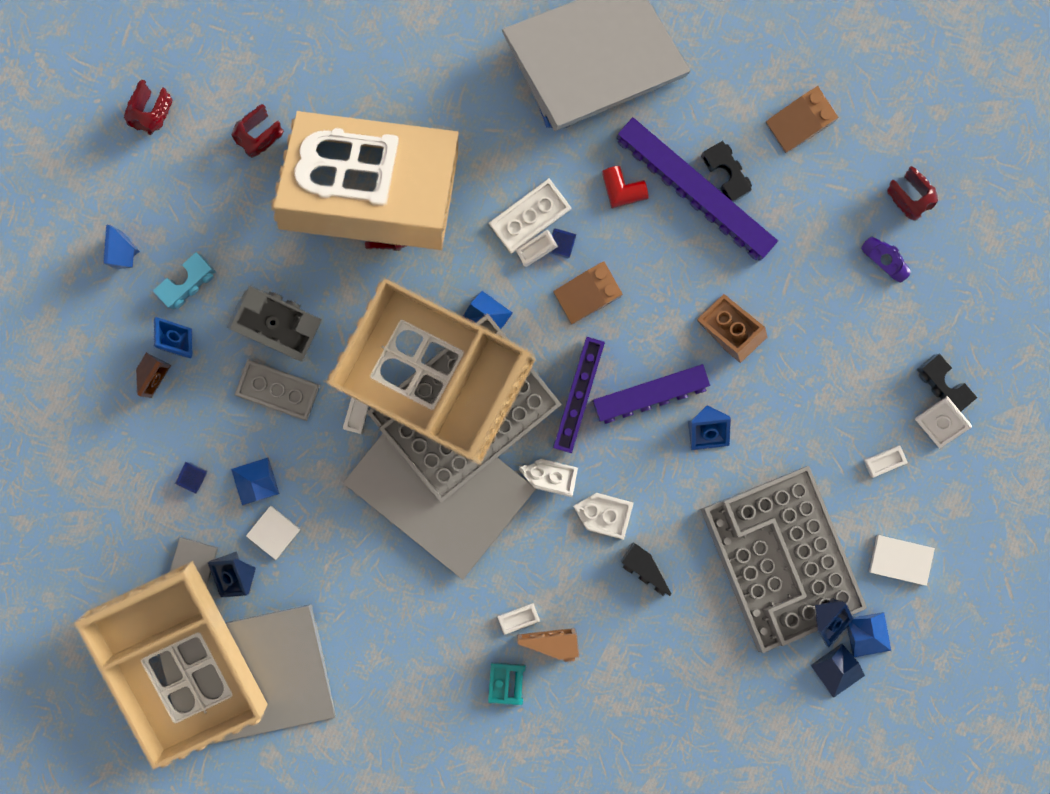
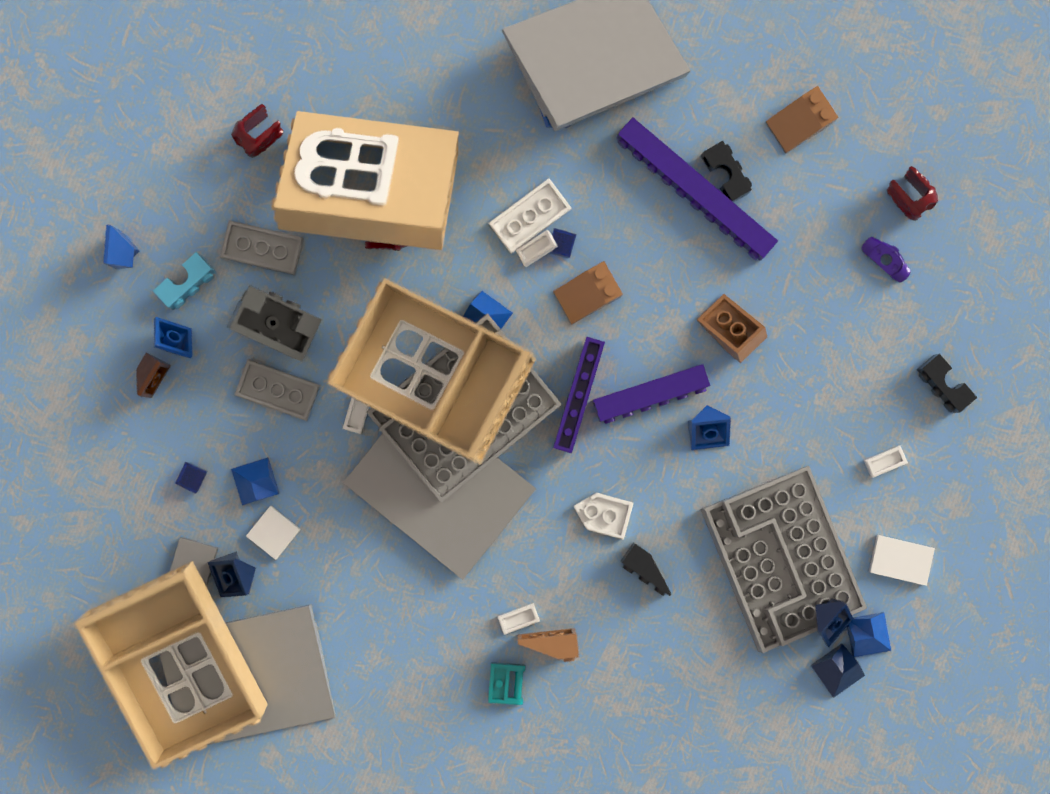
(151, 120): dark red piece -> none
(262, 247): none -> light grey tile
(551, 476): white tile -> none
(622, 194): red brick -> none
(943, 422): white tile -> none

